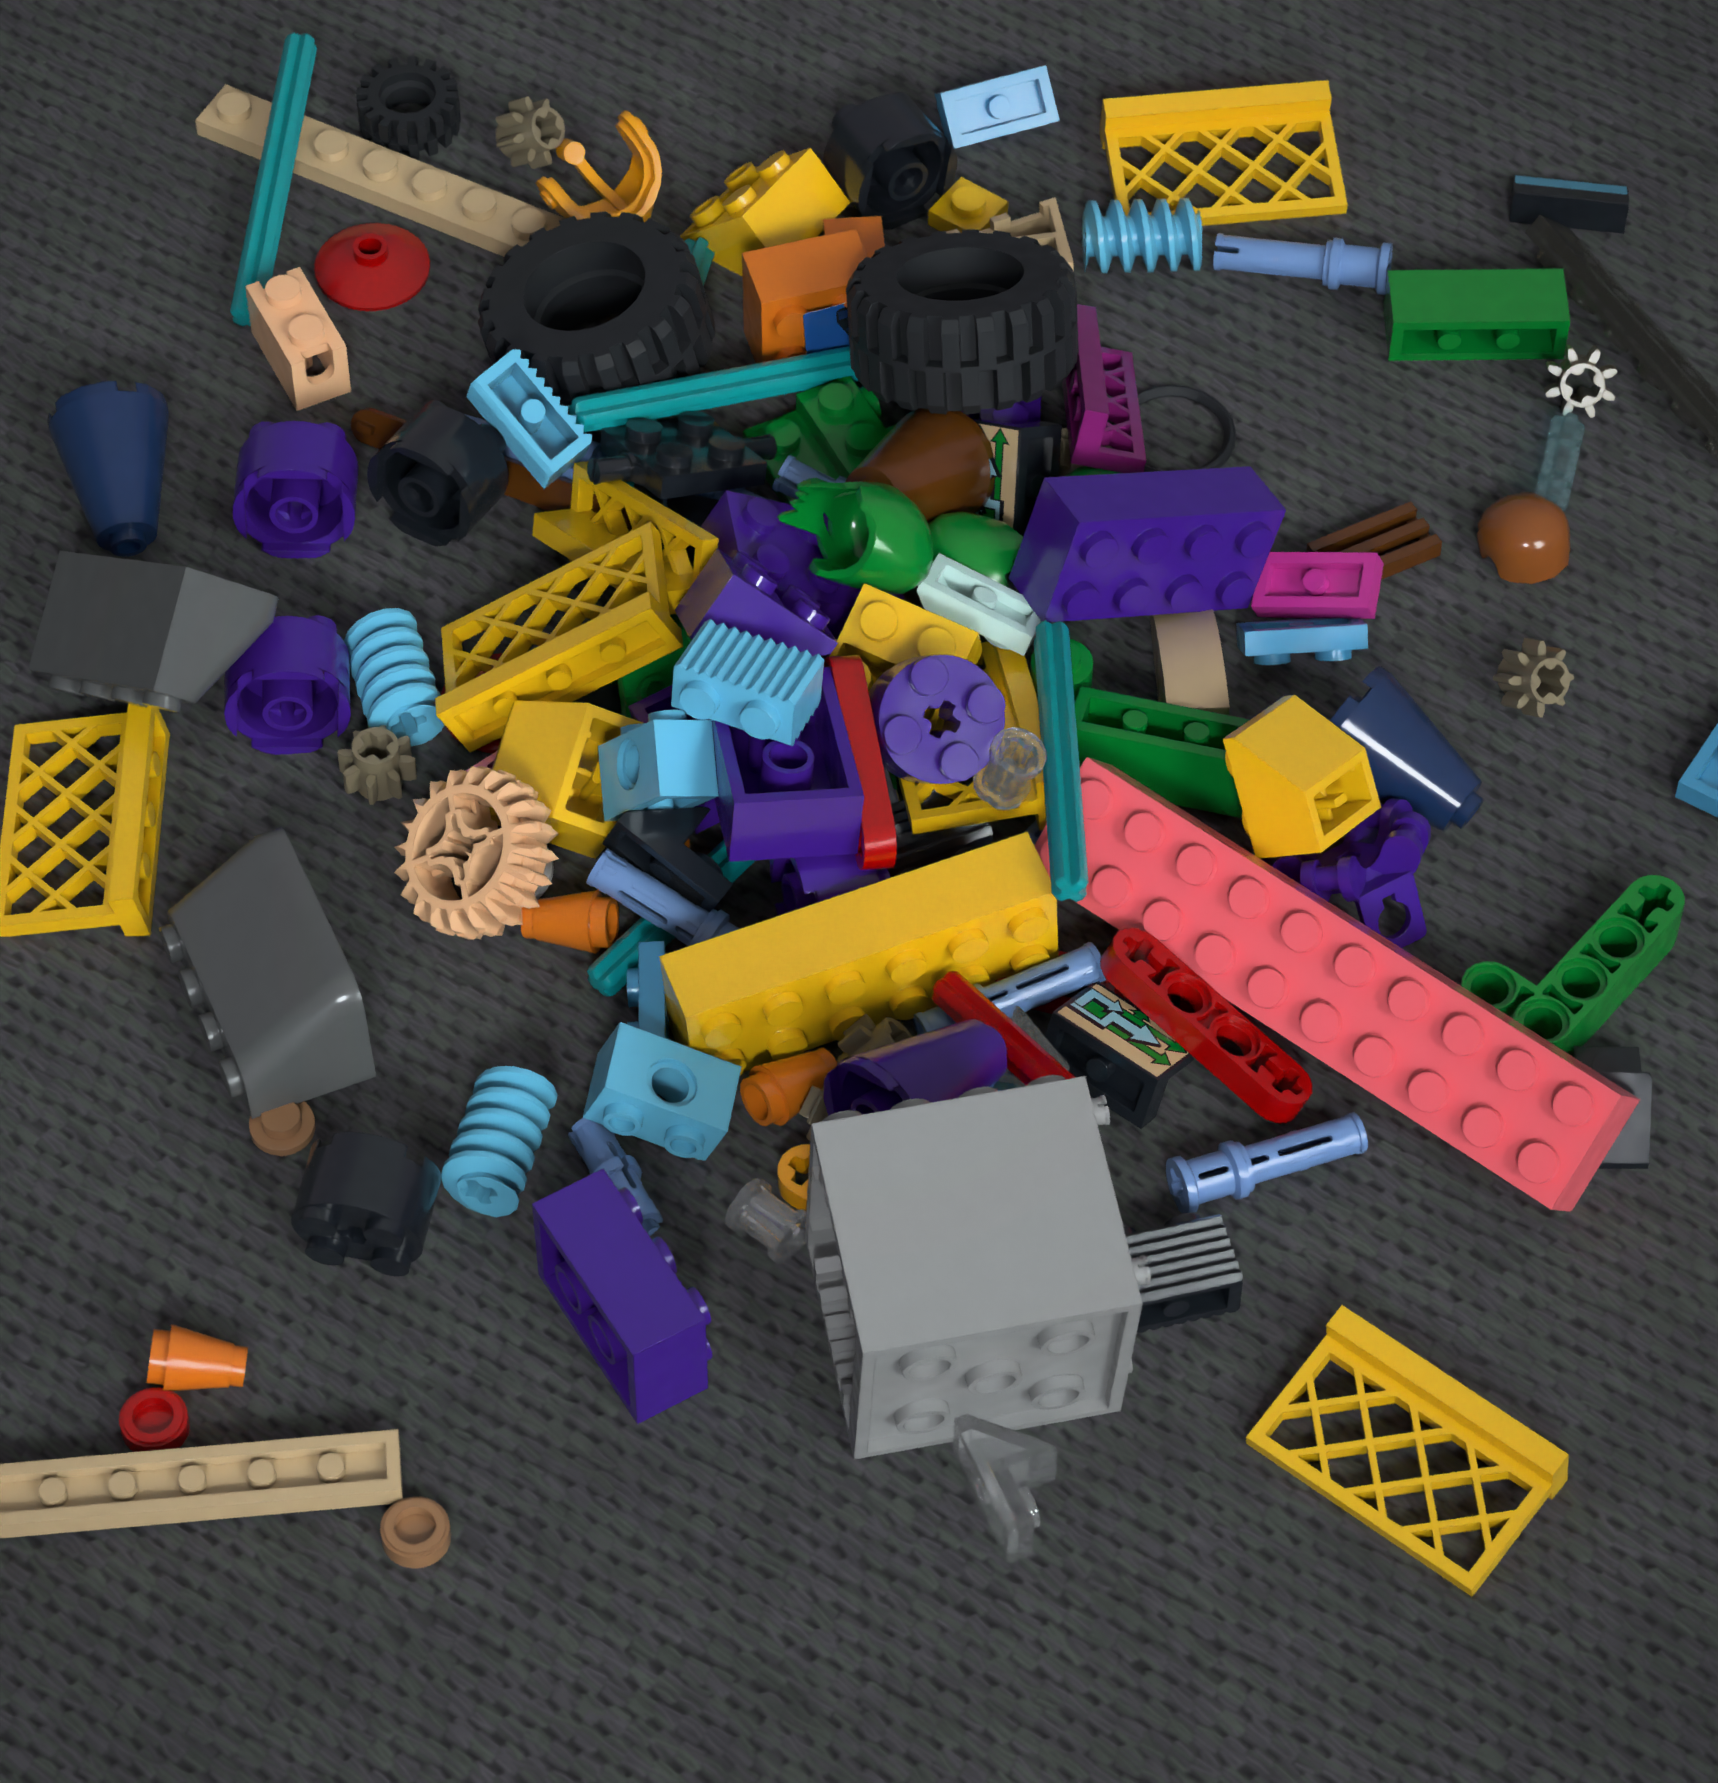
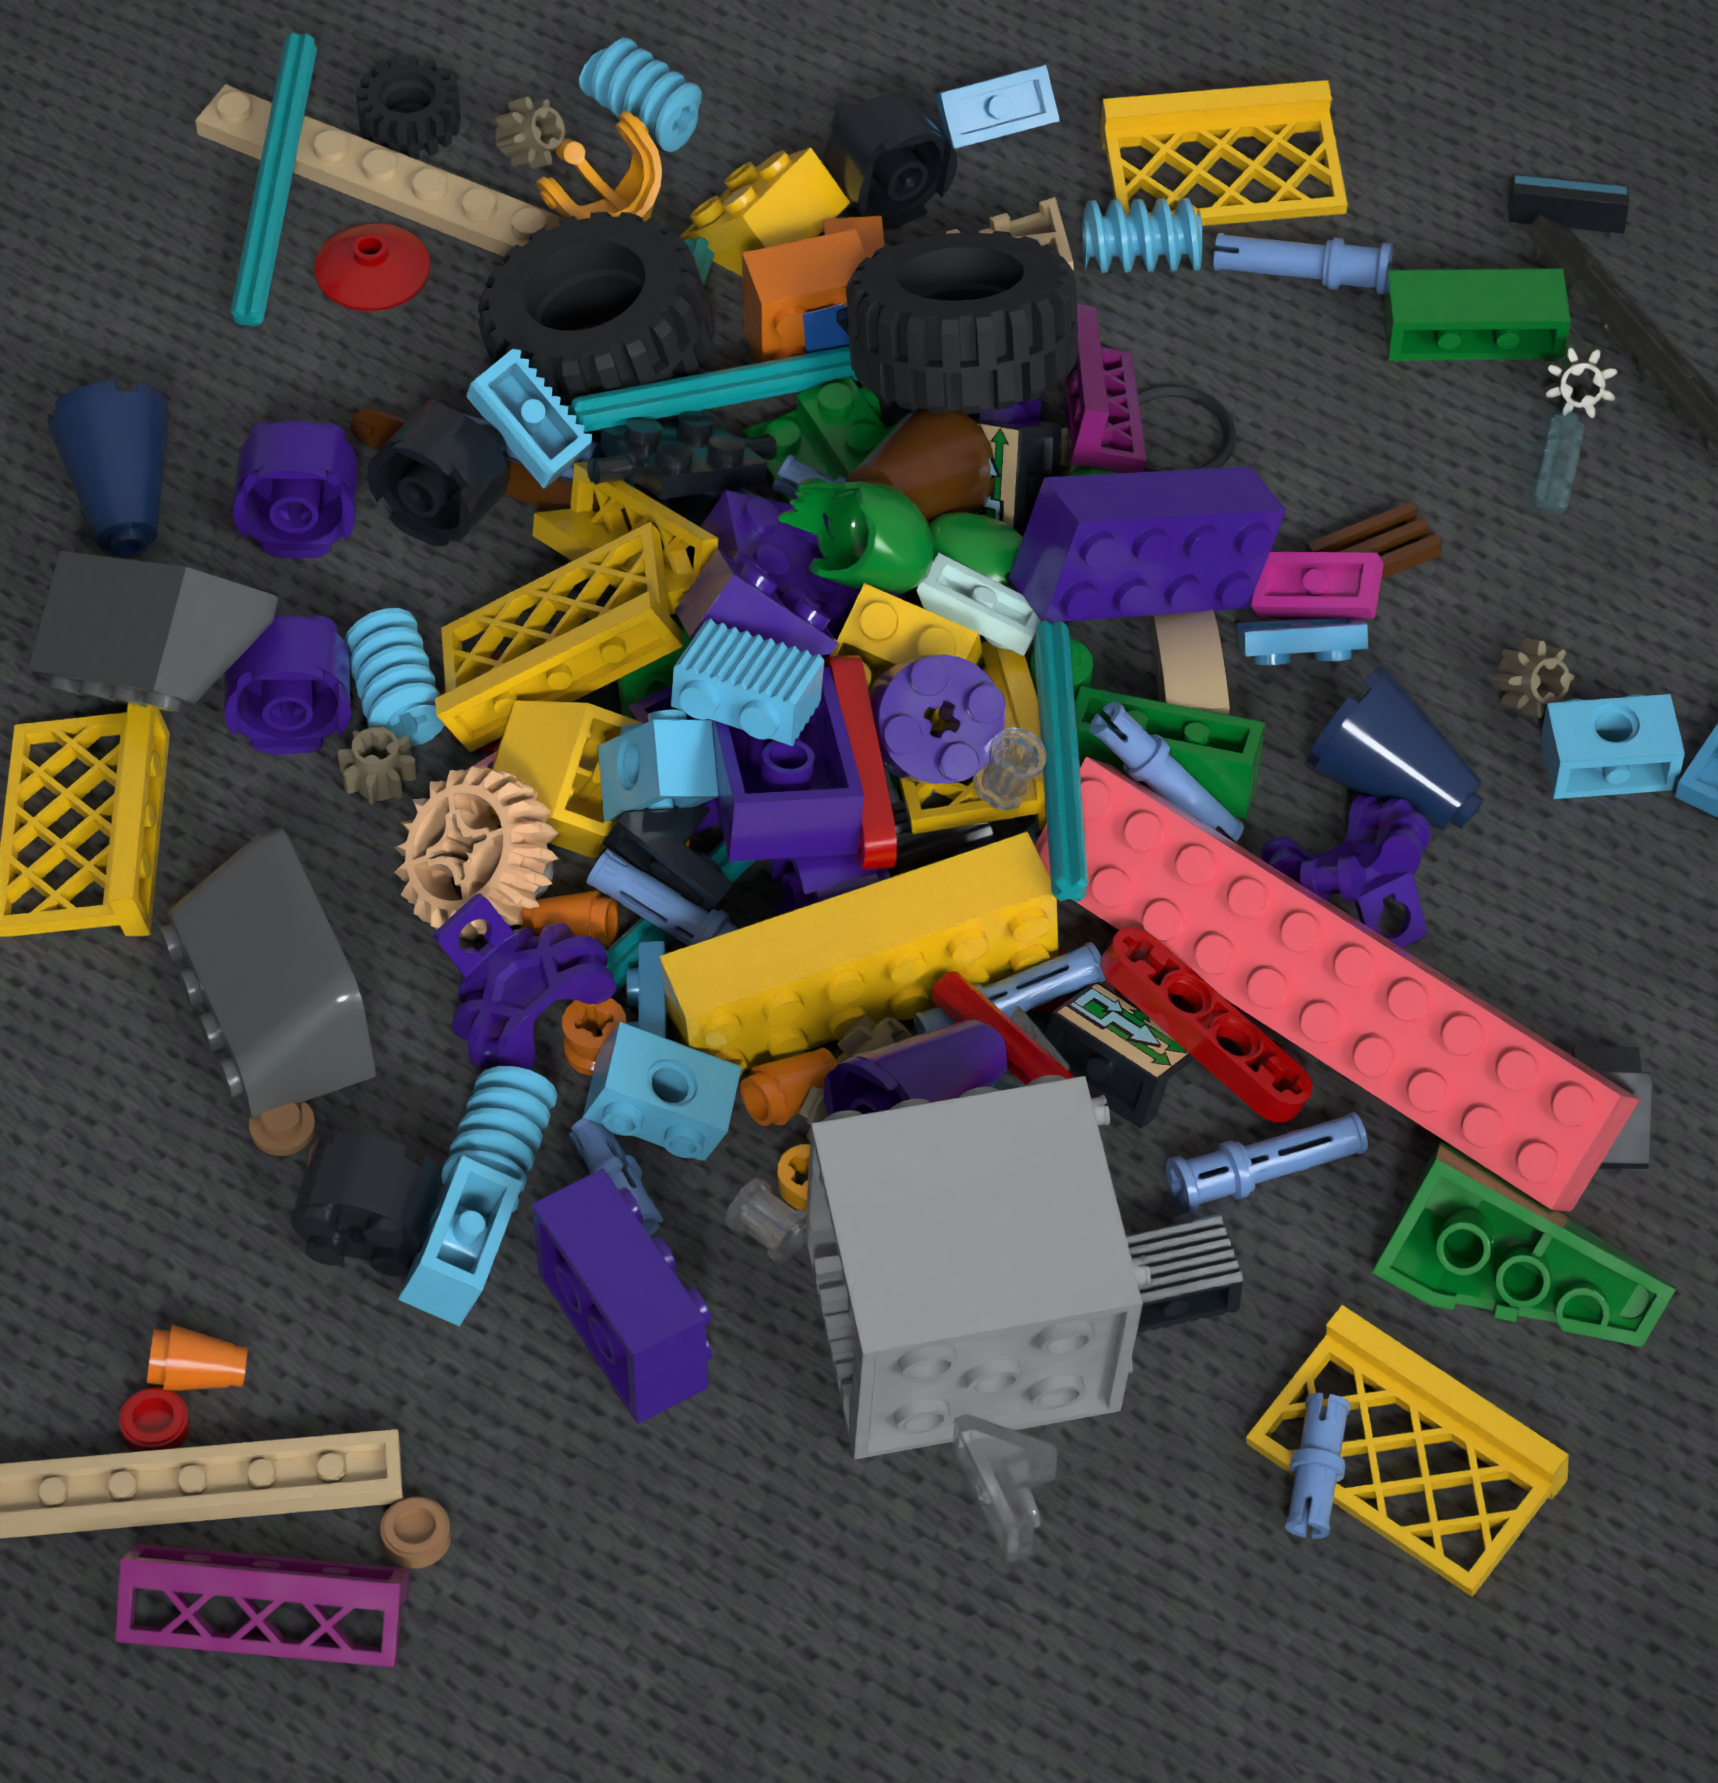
(262, 1578): none -> magenta fence
(290, 331): light nougat brick -> none
(461, 1241): none -> medium azure brick
(517, 981): none -> dark purple piece
(580, 1031): none -> orange wheel
(634, 82): none -> medium azure piece
(966, 208): yellow plate -> none
(1149, 760): none -> medium blue pin
(1298, 779): yellow slope -> none
(1317, 1466): none -> medium blue pin
(1500, 1250): none -> green wedge
(1525, 537): dark orange hair -> none
(1589, 967): green beam -> none
(1612, 746): none -> medium azure brick

